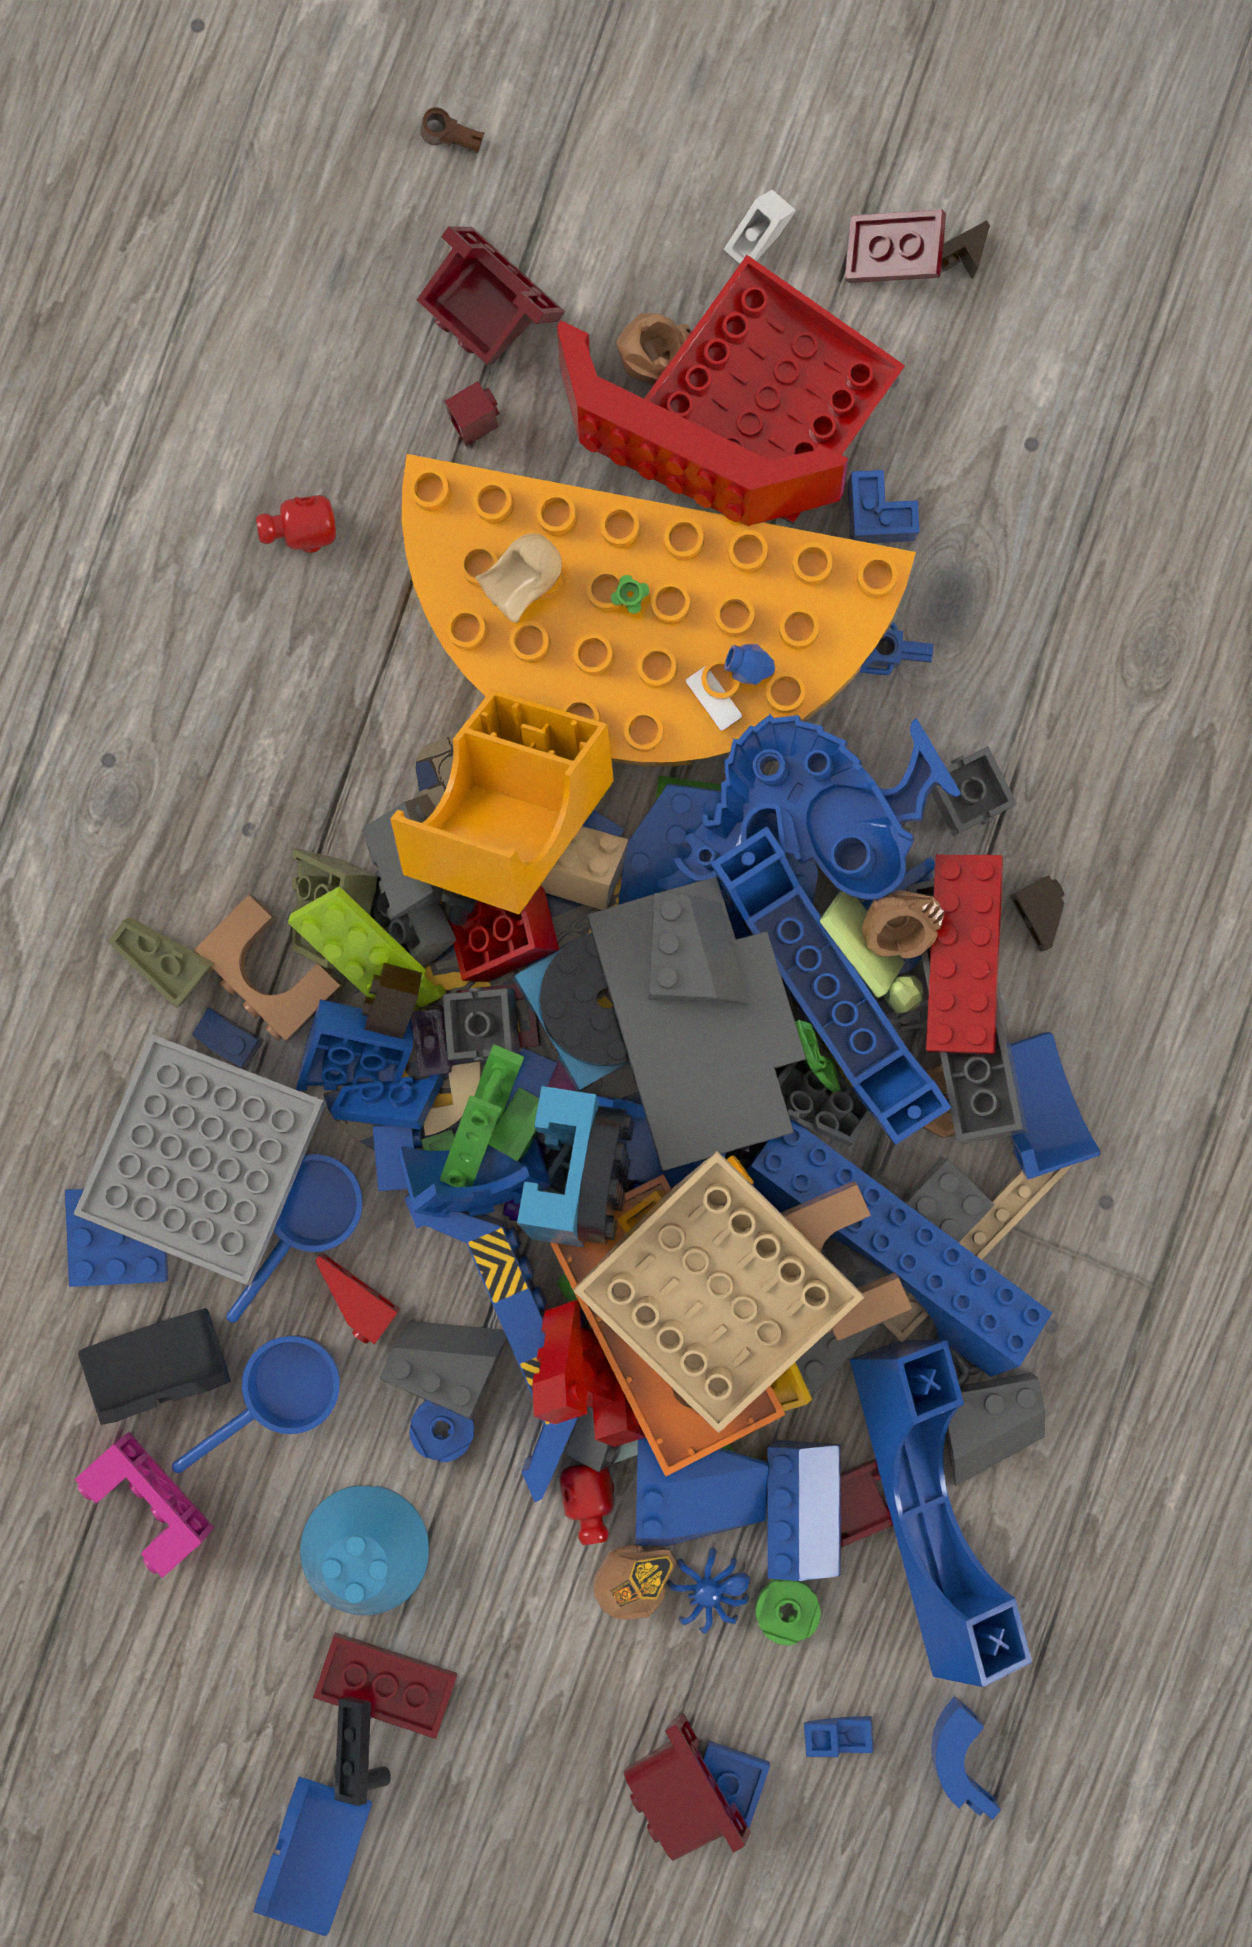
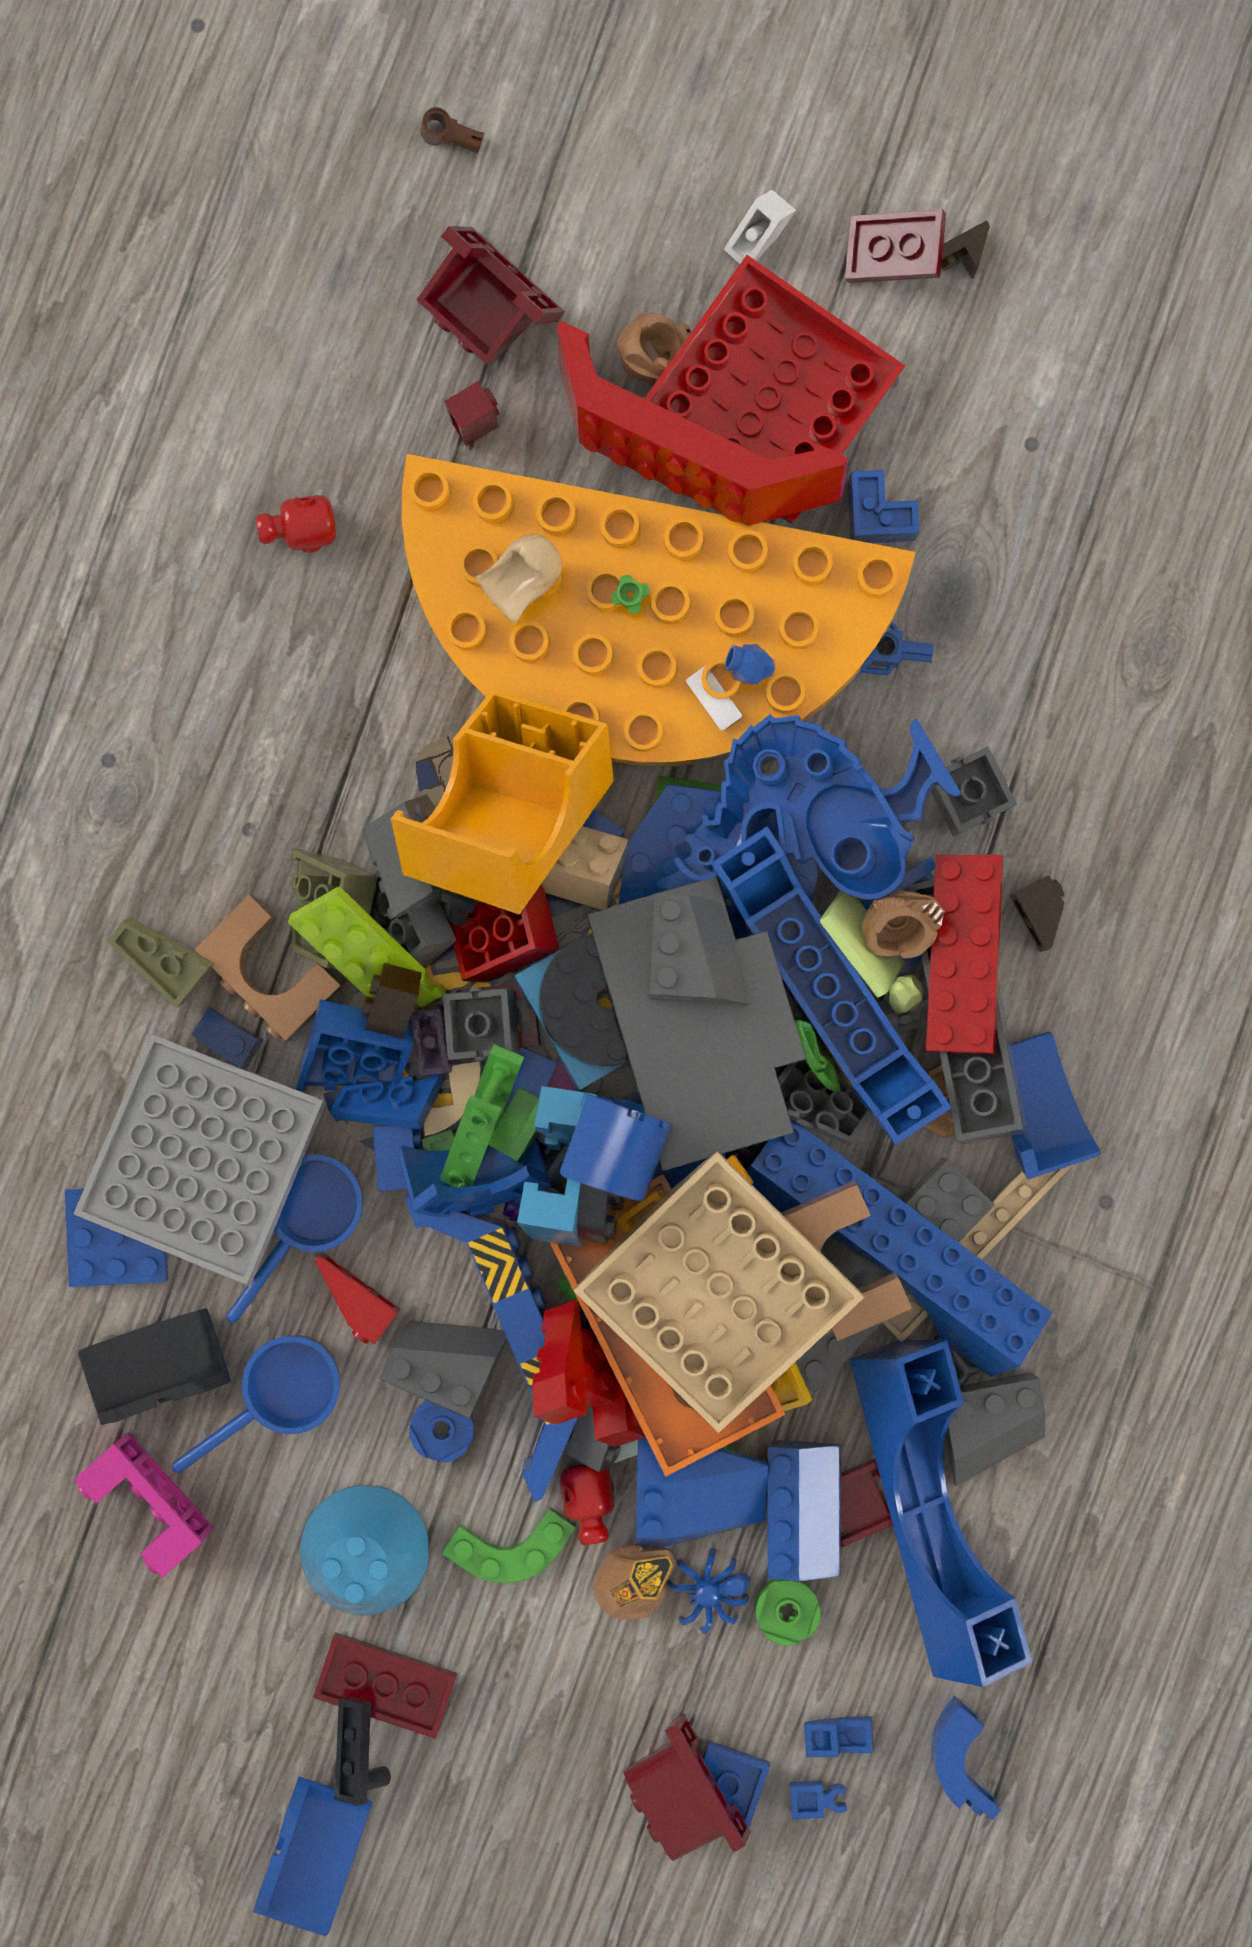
(513, 1562): none -> bright green plate
(614, 1149): none -> blue panel
(810, 1799): none -> blue plate

